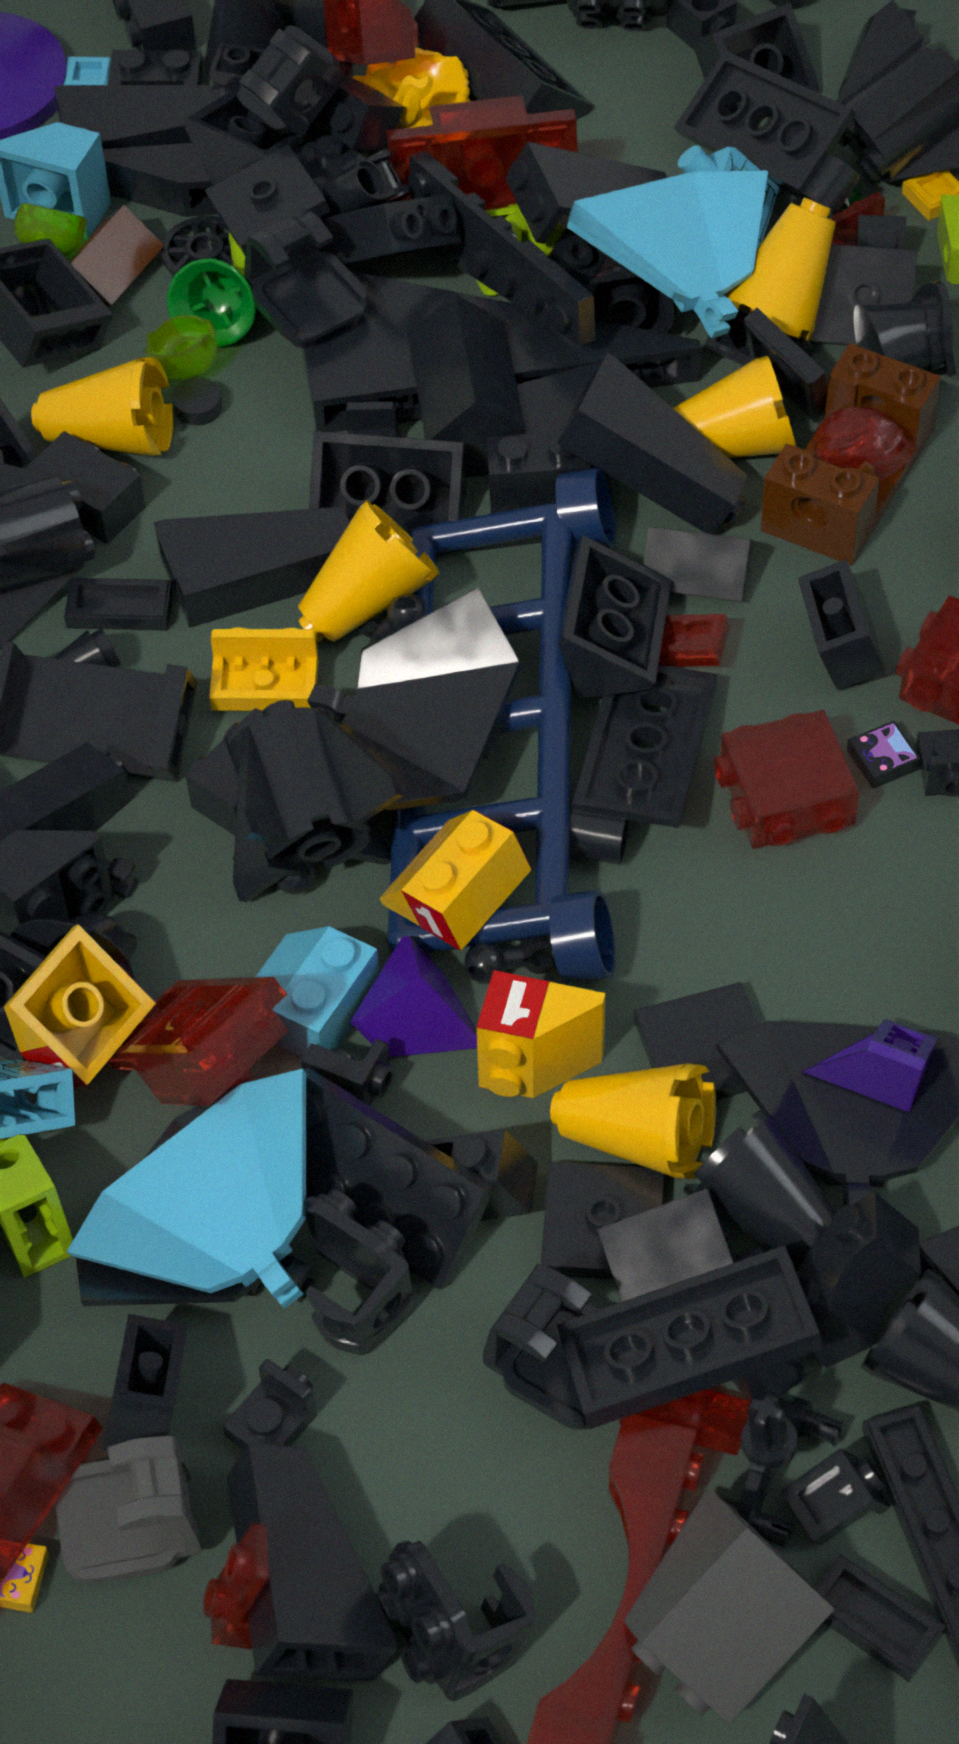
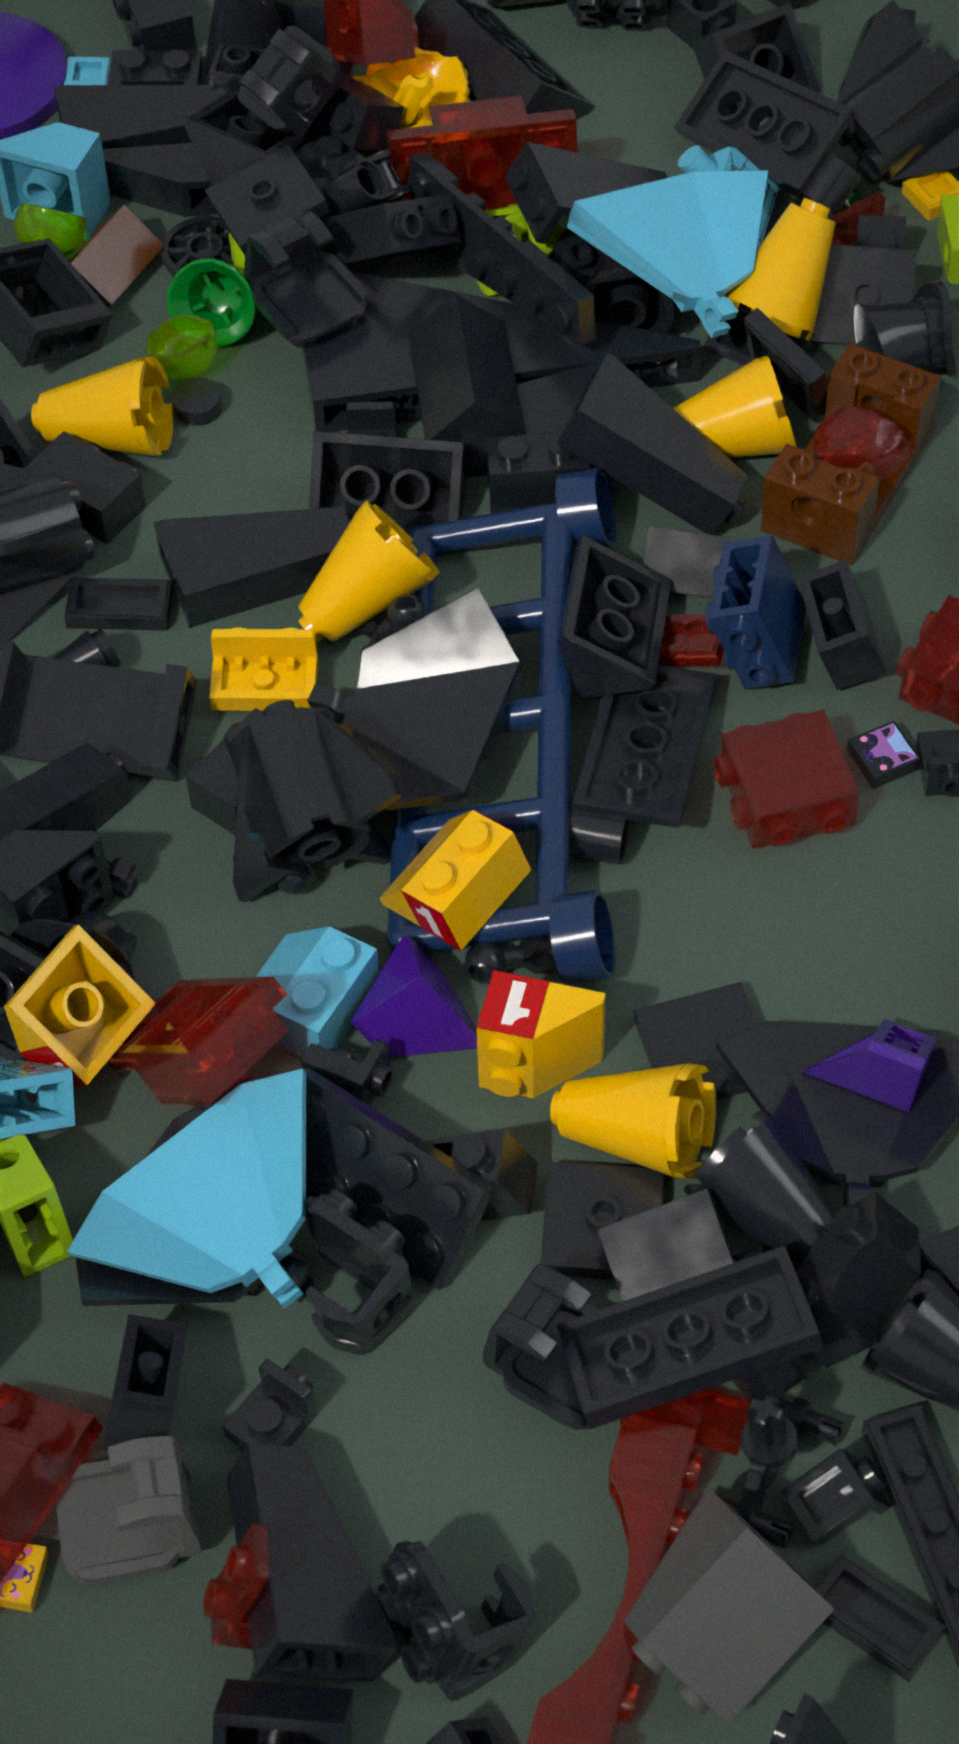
(757, 612): none -> dark blue brick

